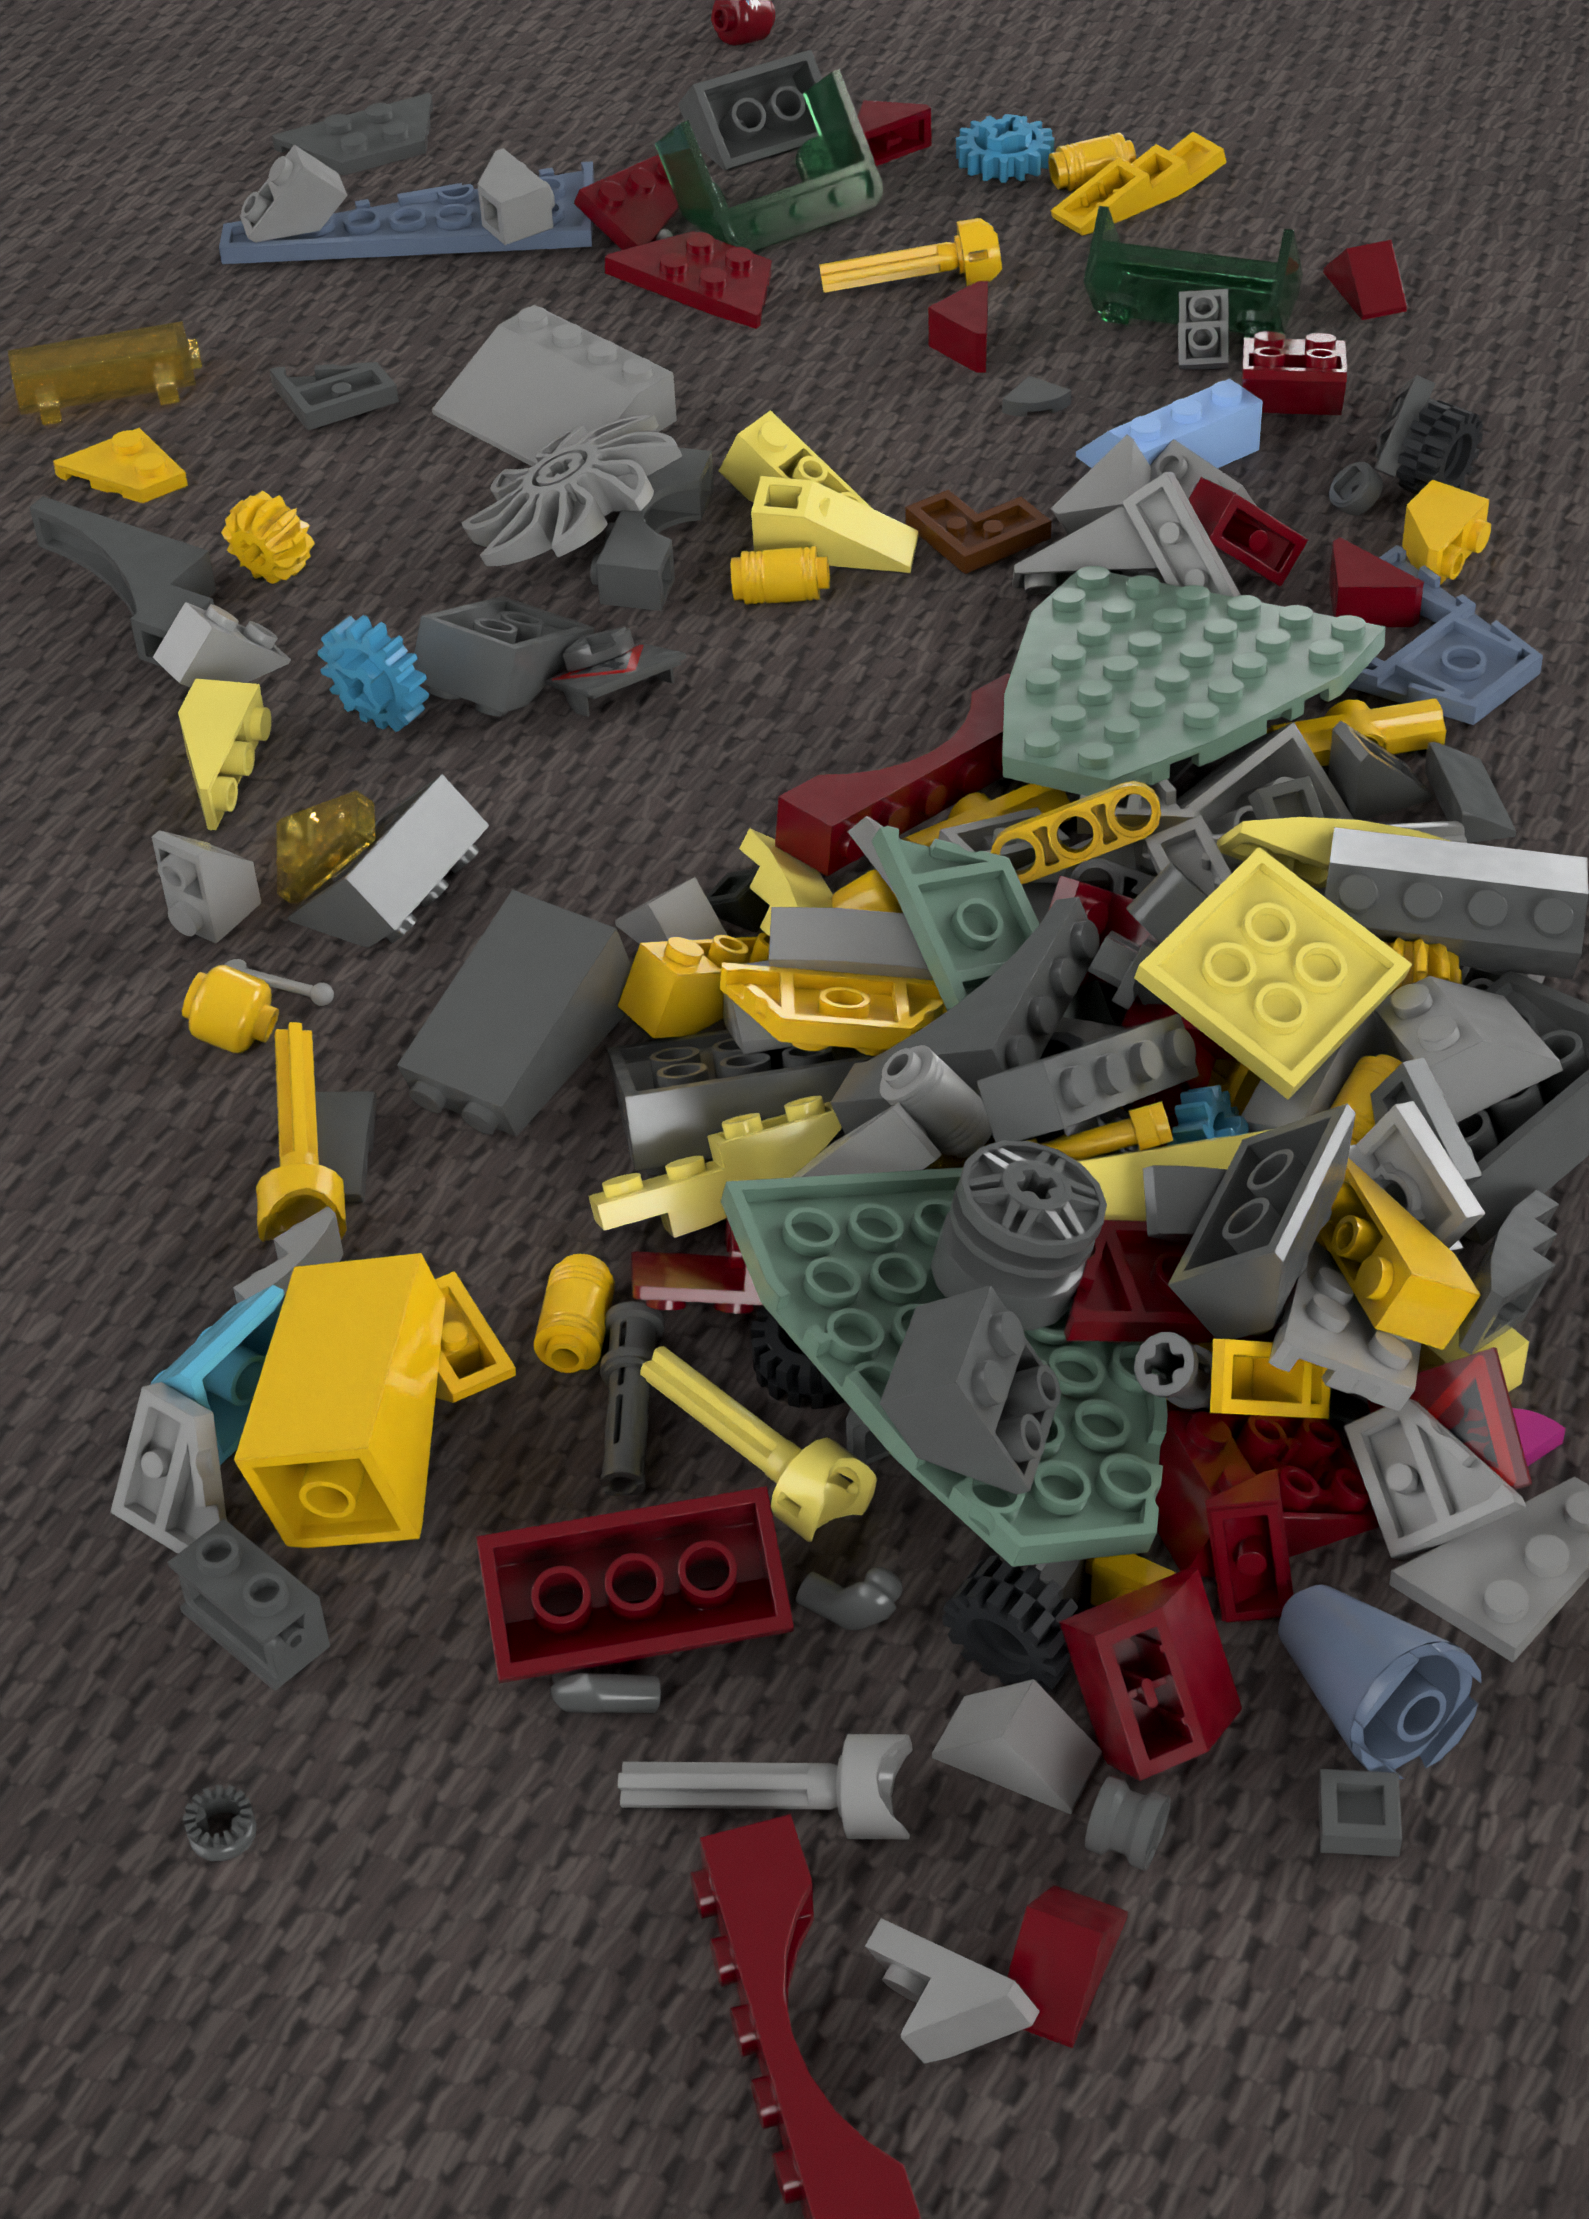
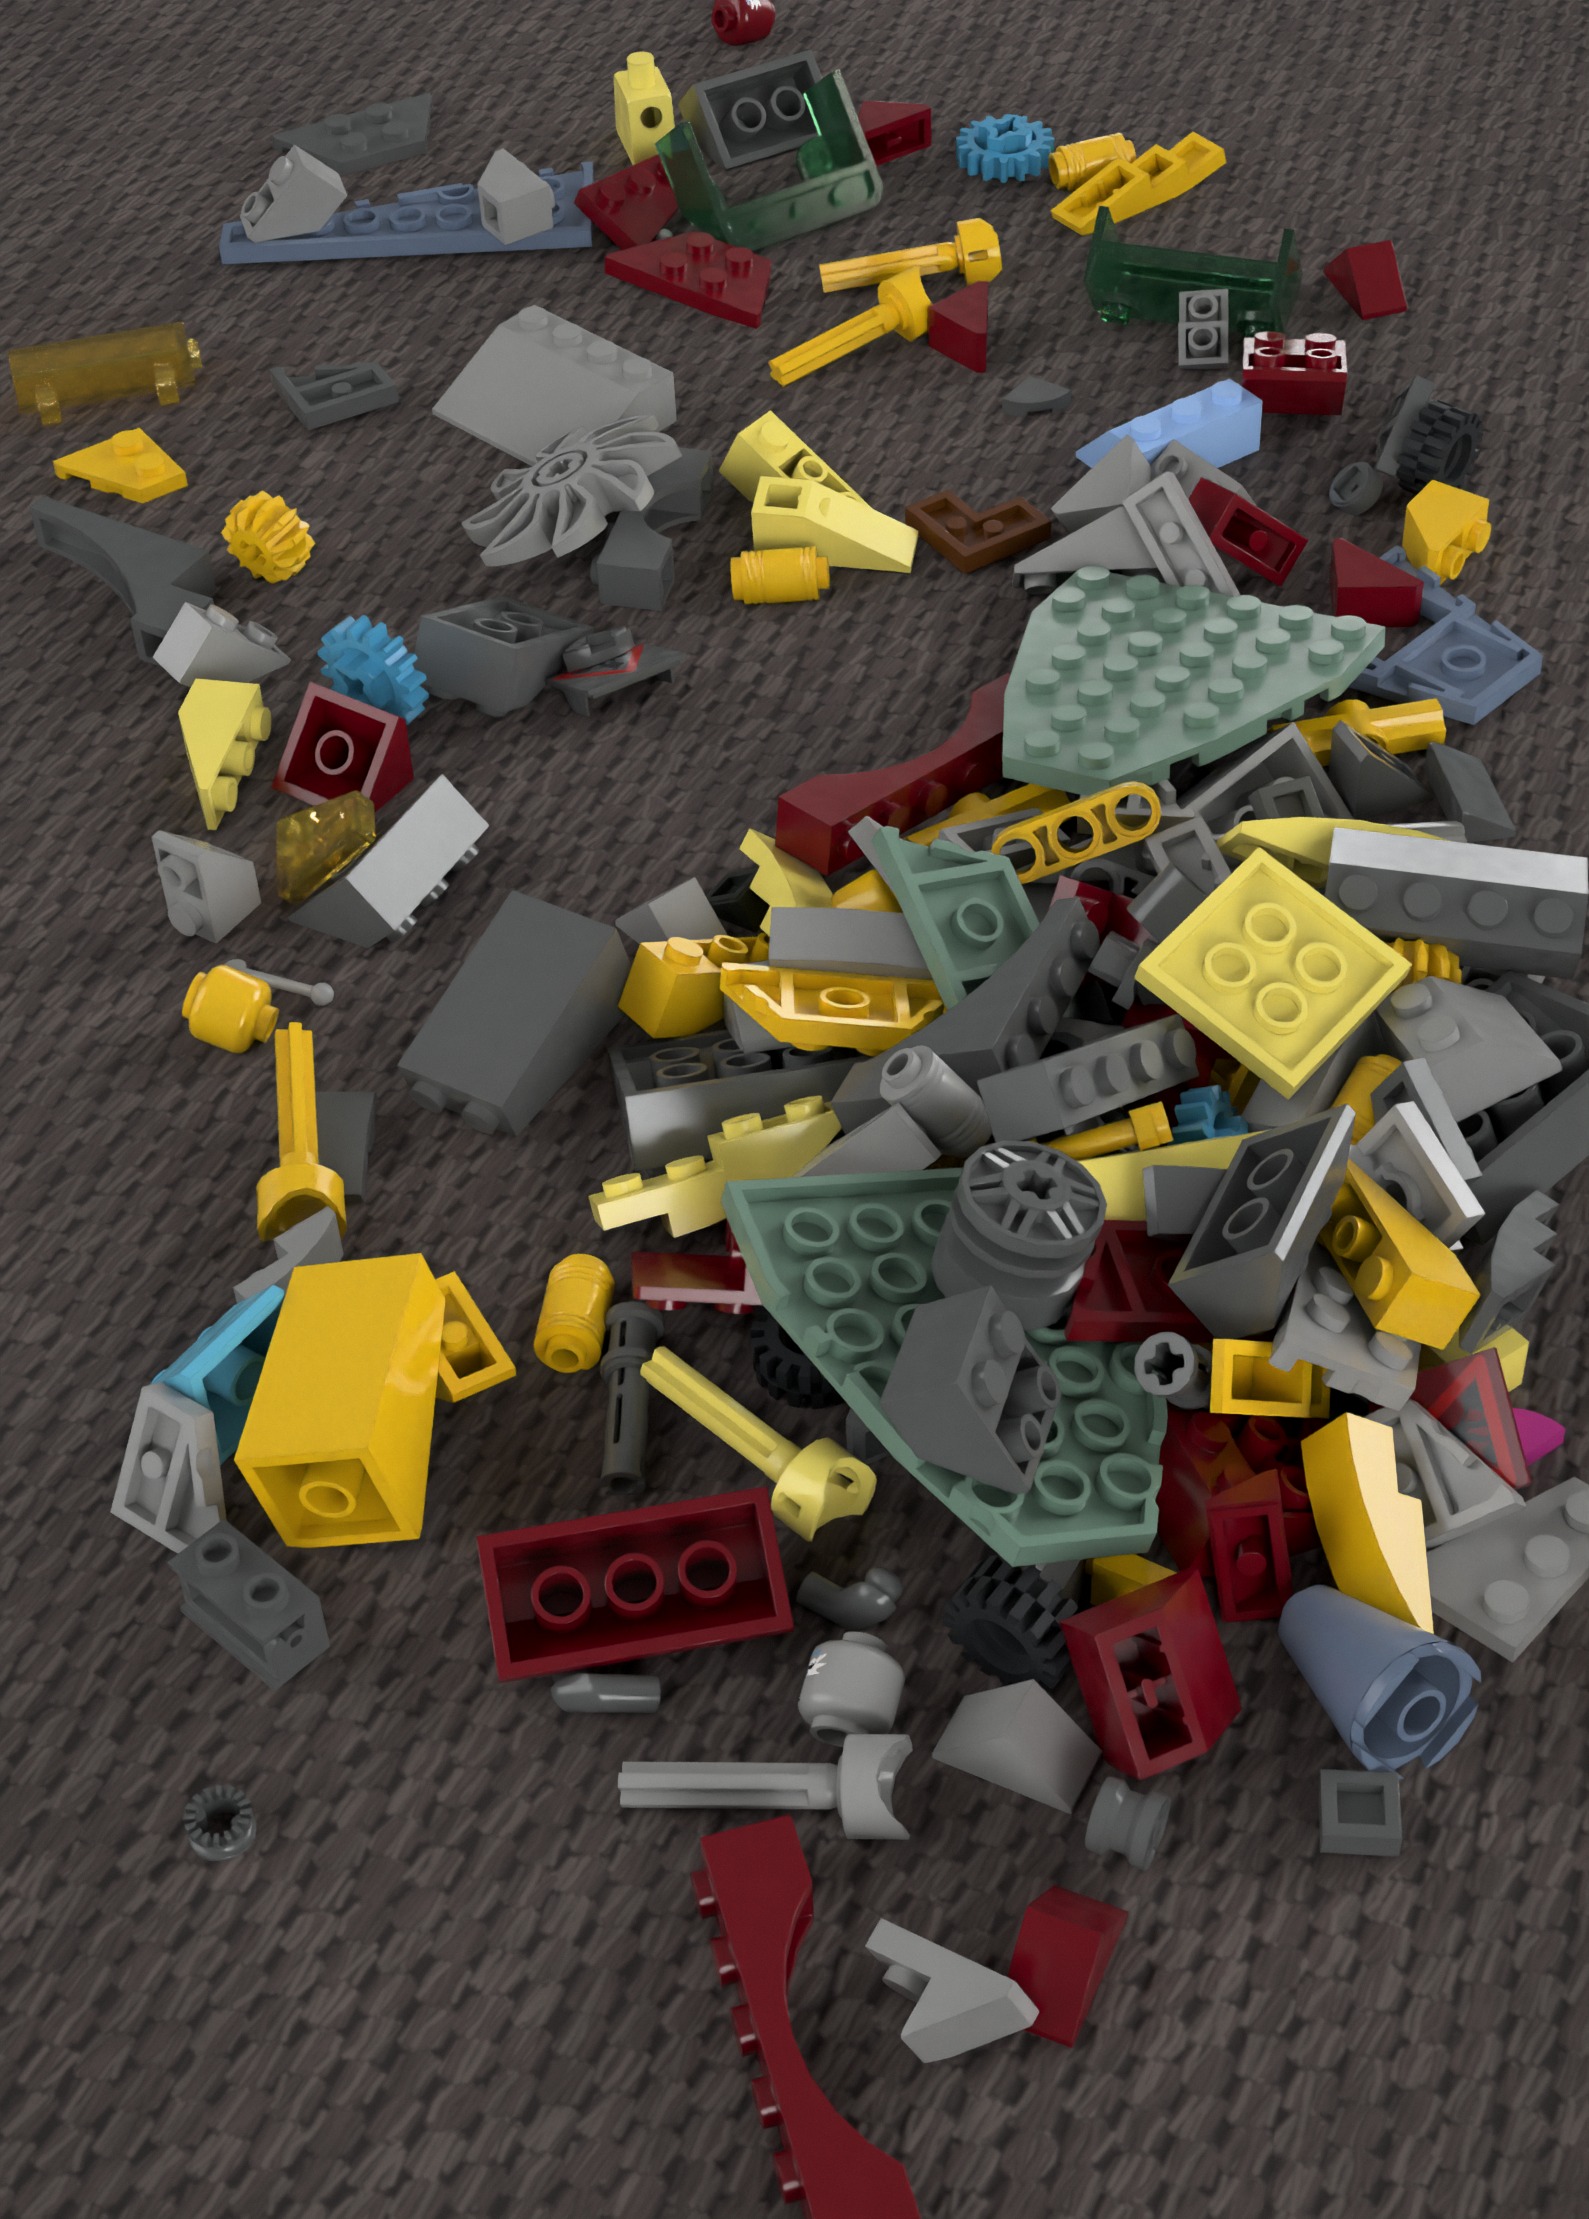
(342, 749): none -> dark red slope
(642, 103): none -> light yellow torso
(850, 1688): none -> light grey head
(900, 308): none -> yellow piece
(1363, 1522): none -> yellow slope

